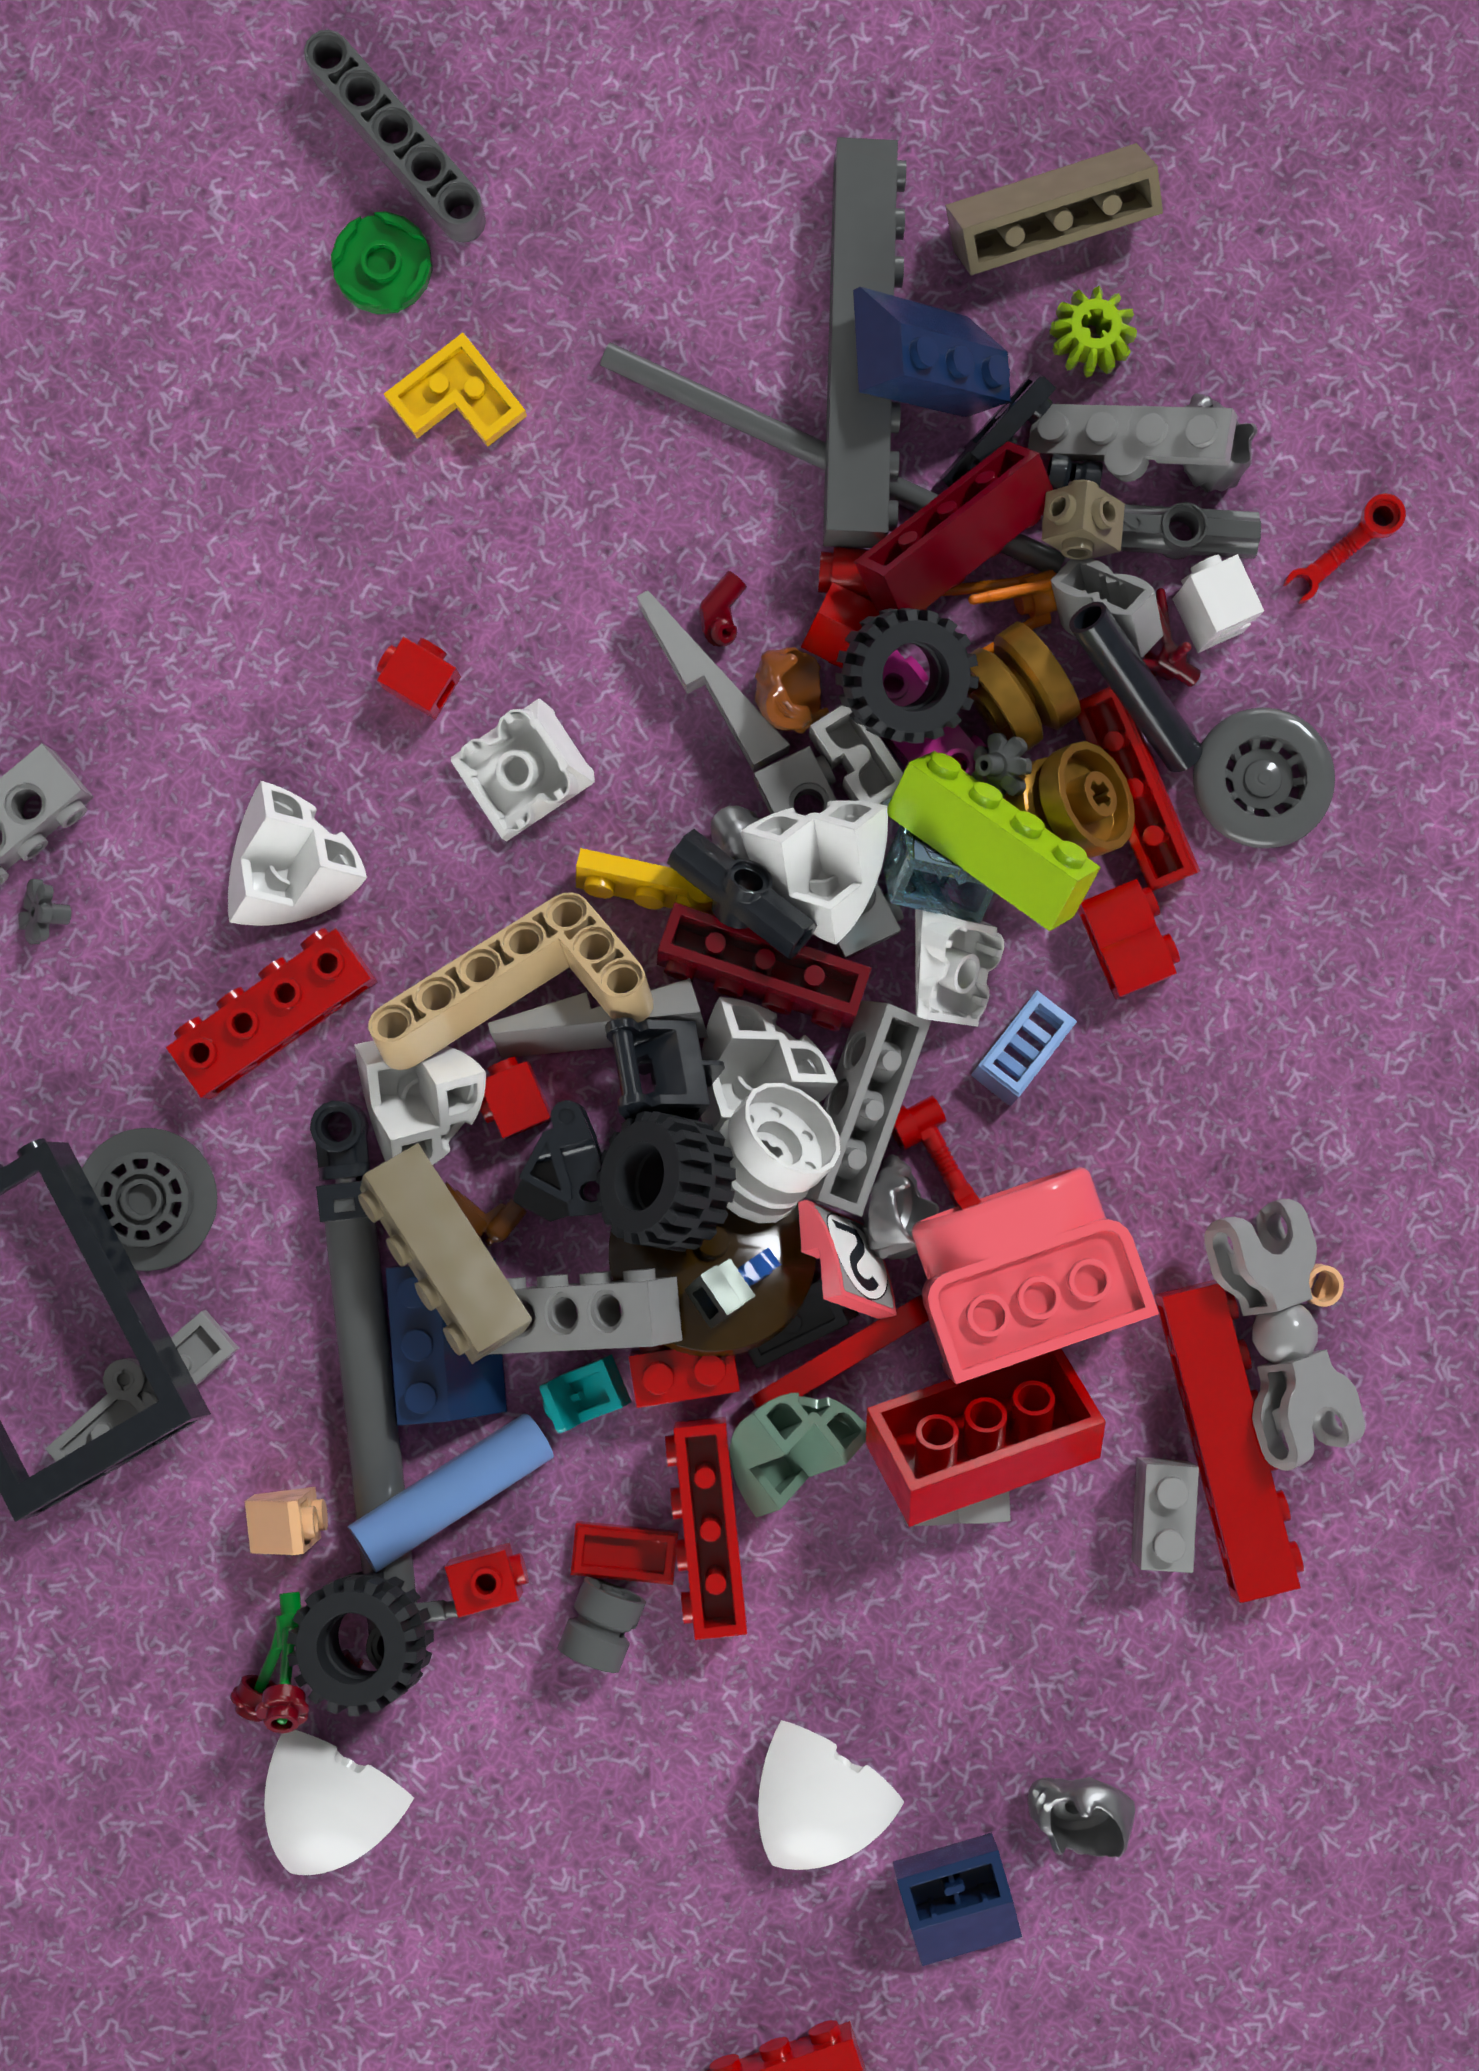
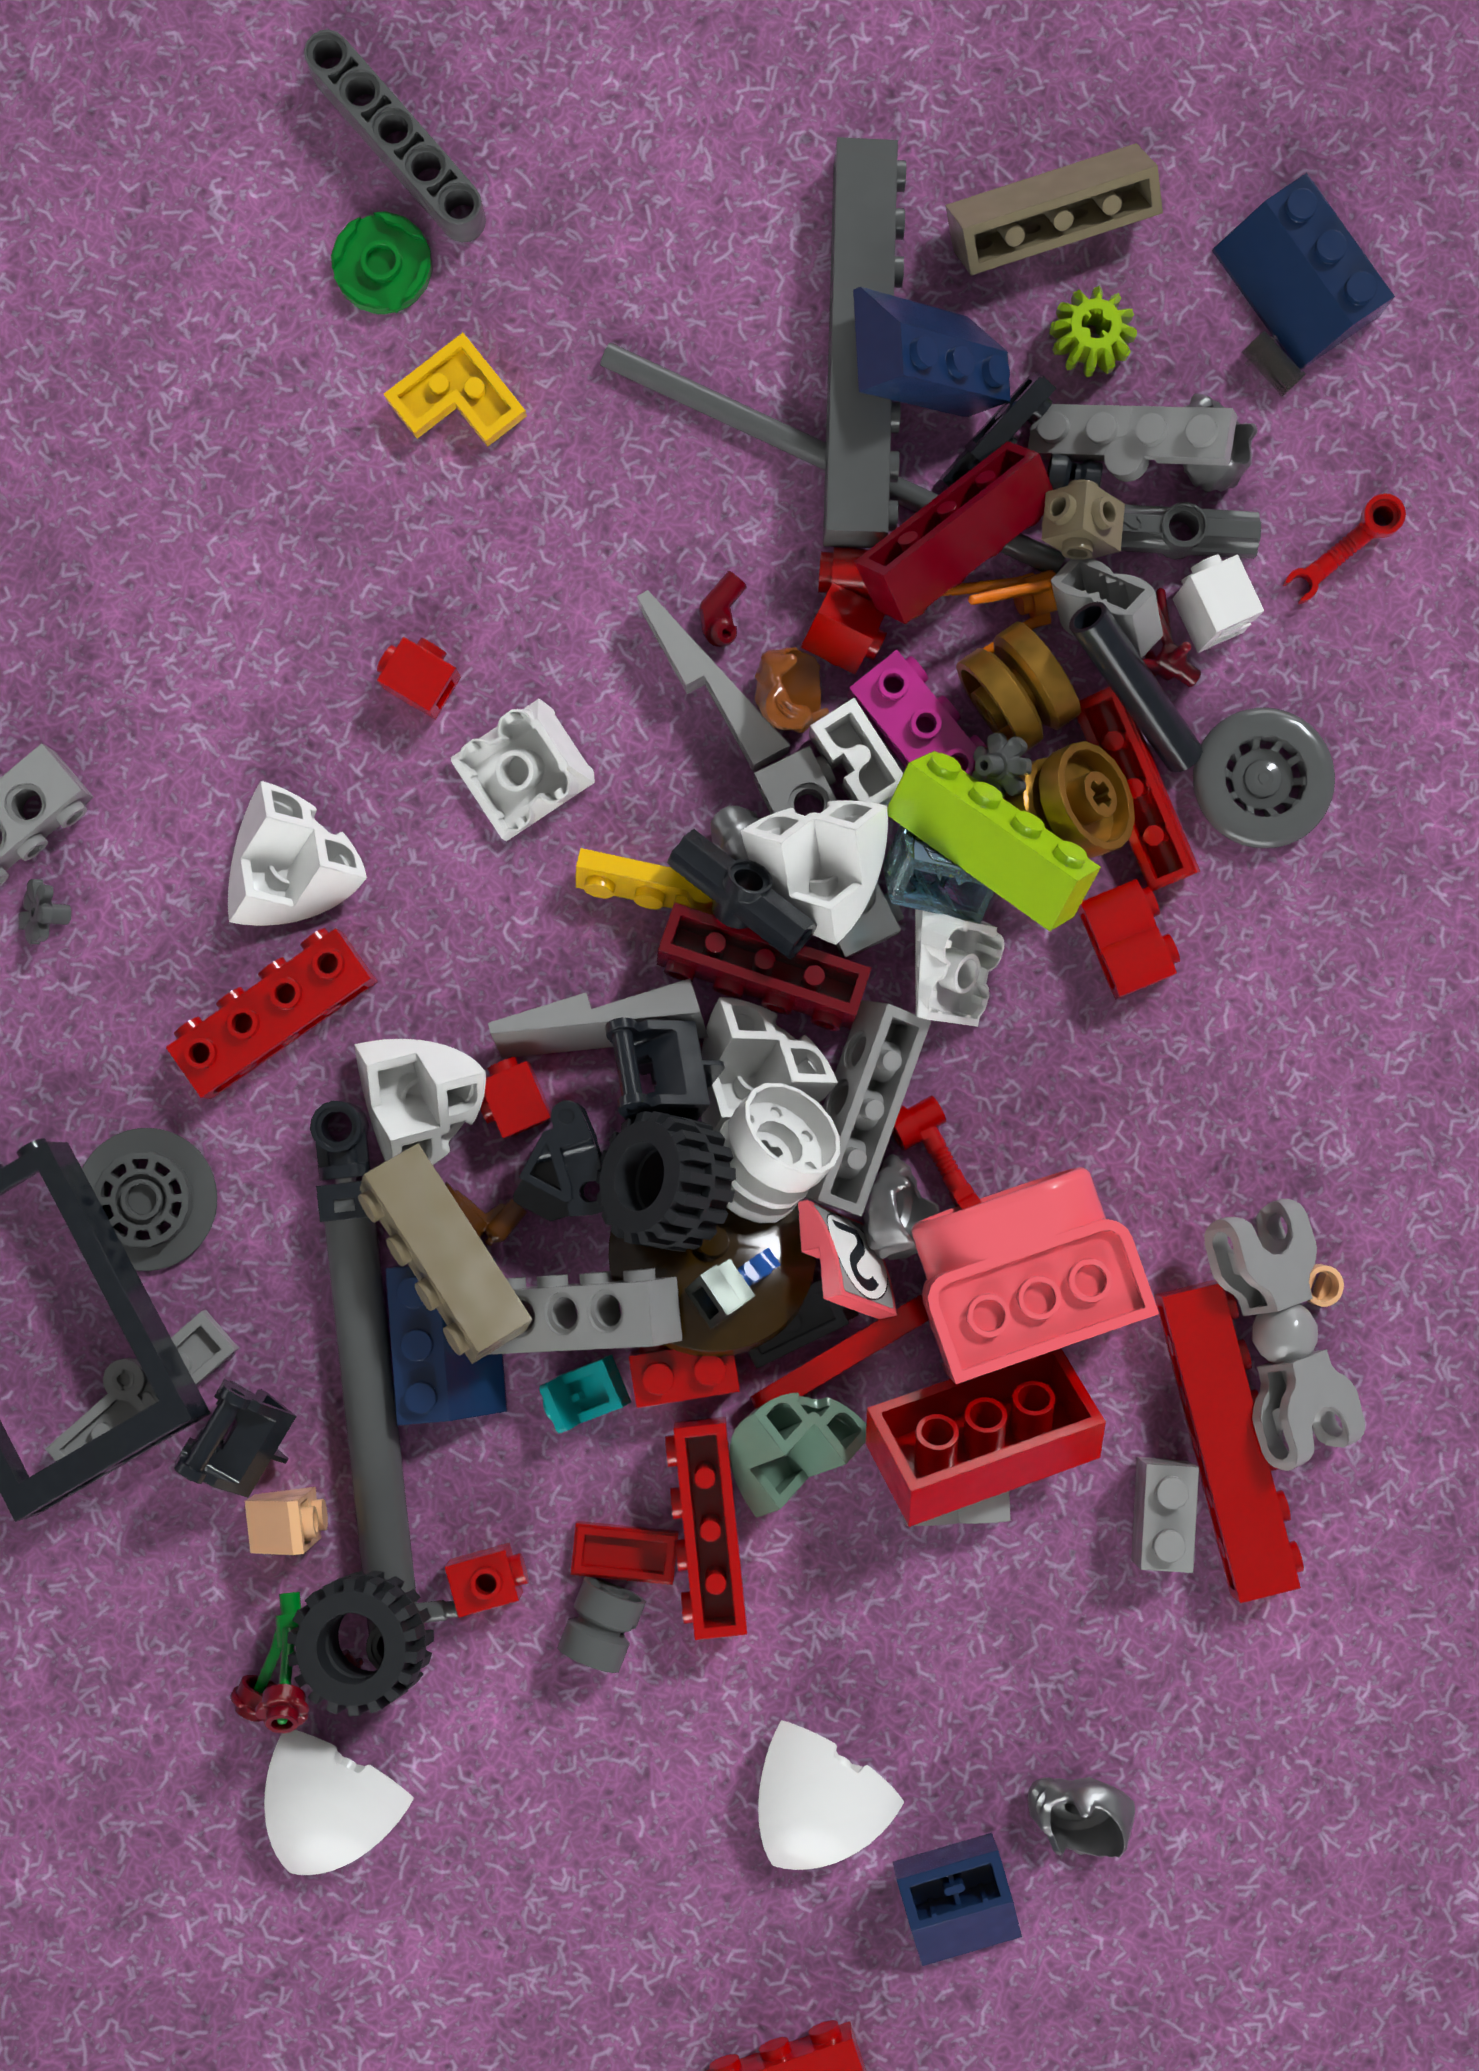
(253, 1441): none -> black piece
(451, 1492): medium blue brick -> none
(506, 968): tan beam -> none
(947, 682): black tyre -> none
(999, 1082): light blue slope -> none
(1273, 363): none -> clear smoke pin
(1303, 272): none -> dark blue slope

